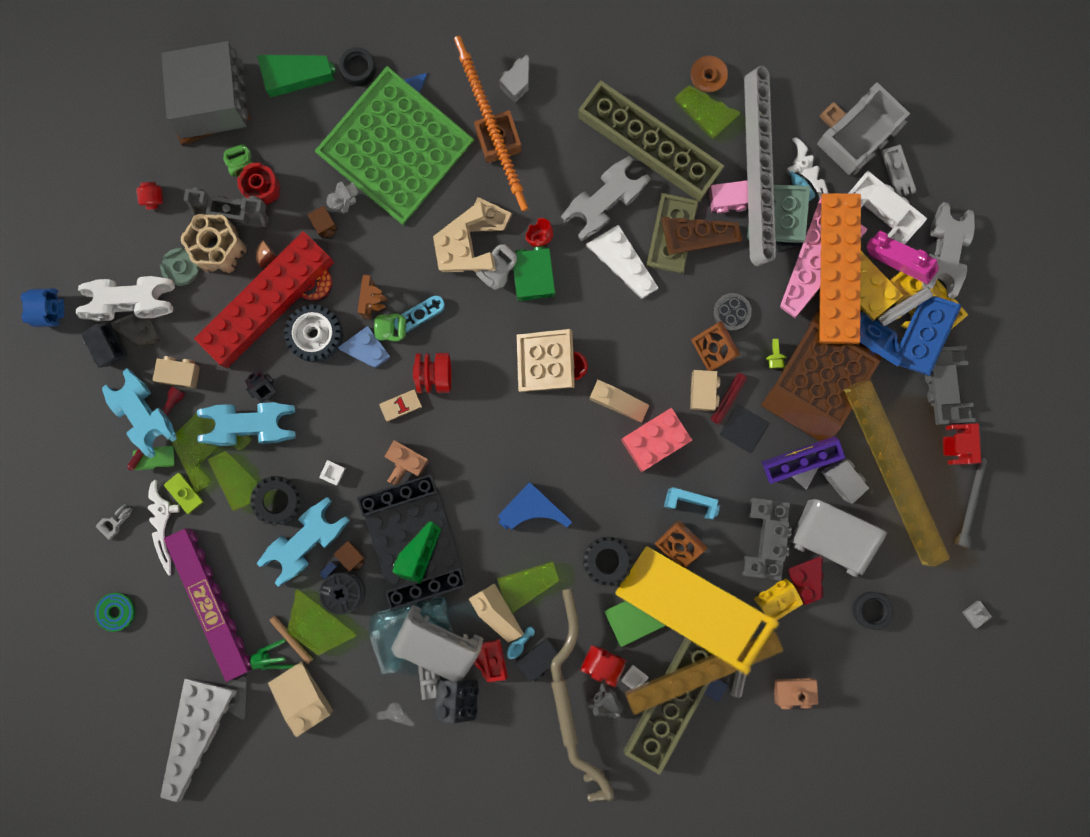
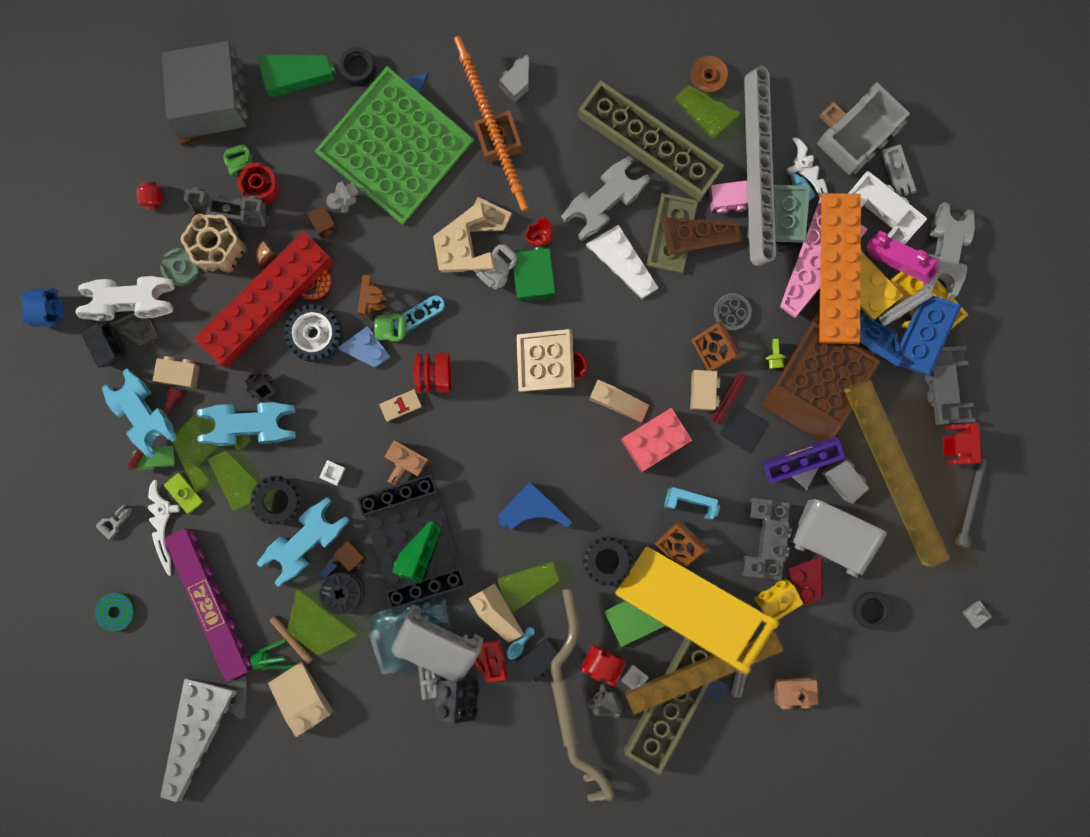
(395, 714): clear animal -> none

